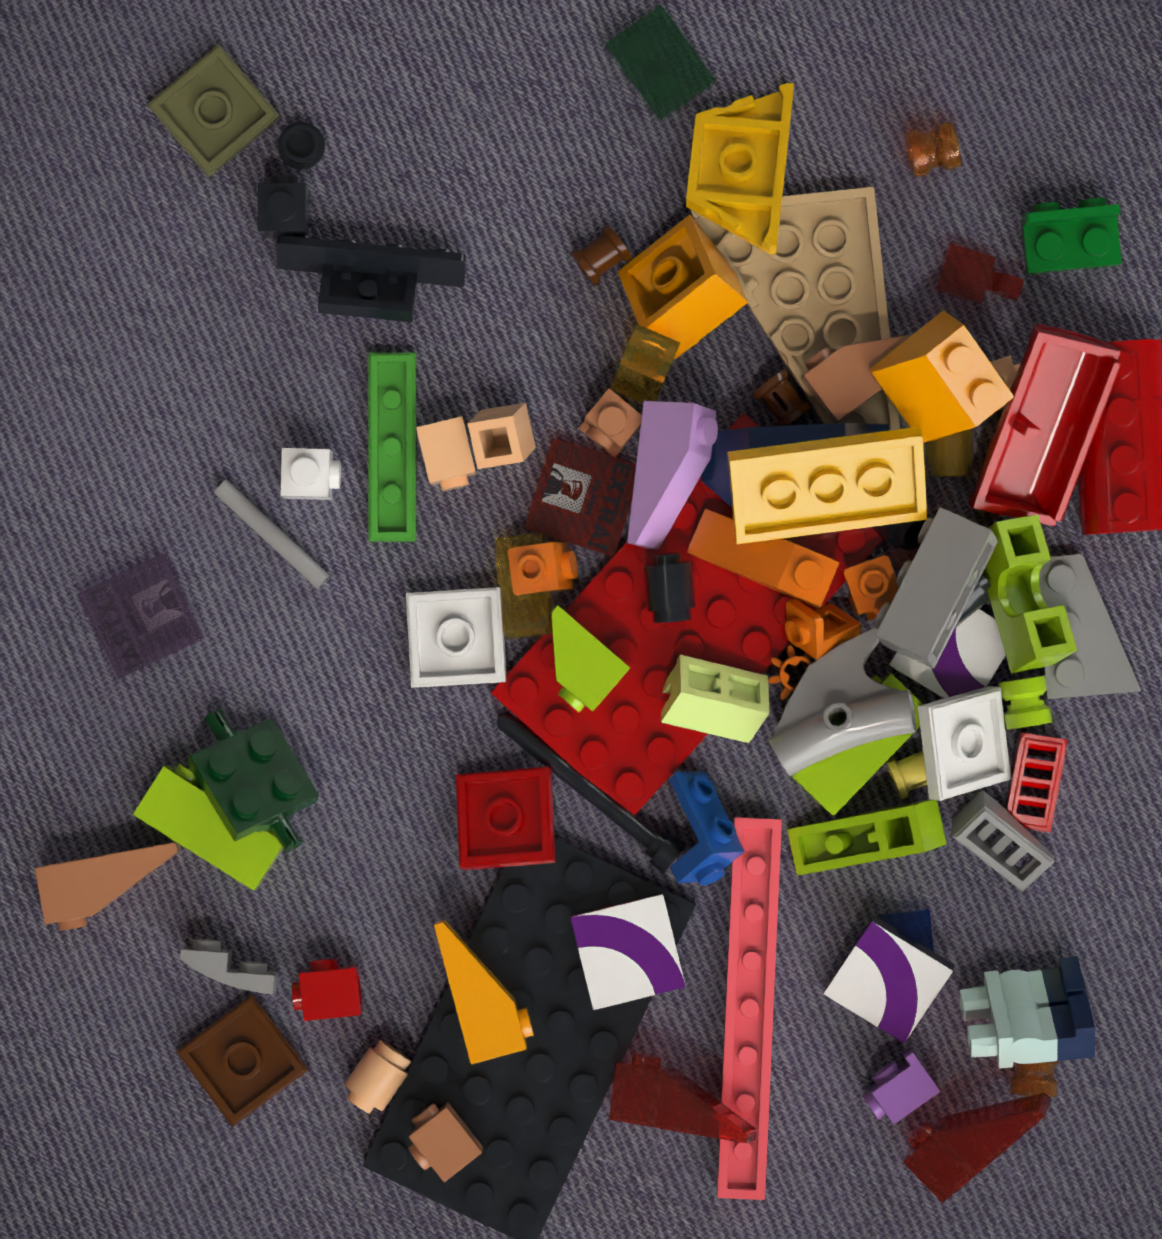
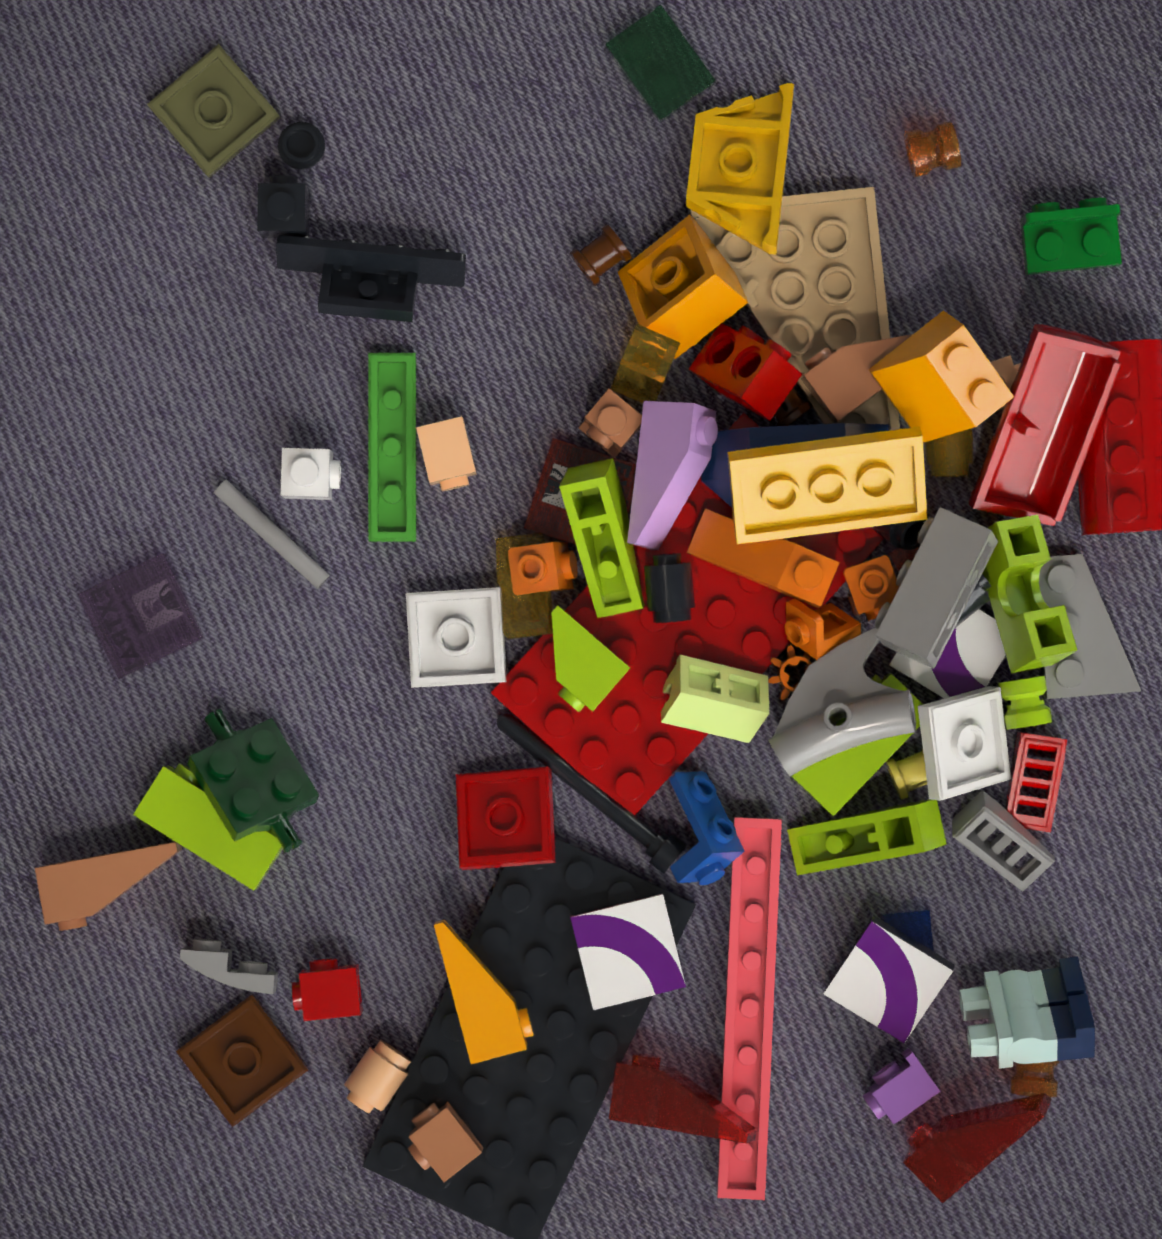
(501, 435): light nougat brick -> none
(601, 534): none -> lime slope
(746, 370): none -> red brick
(970, 275): clear red plate -> none

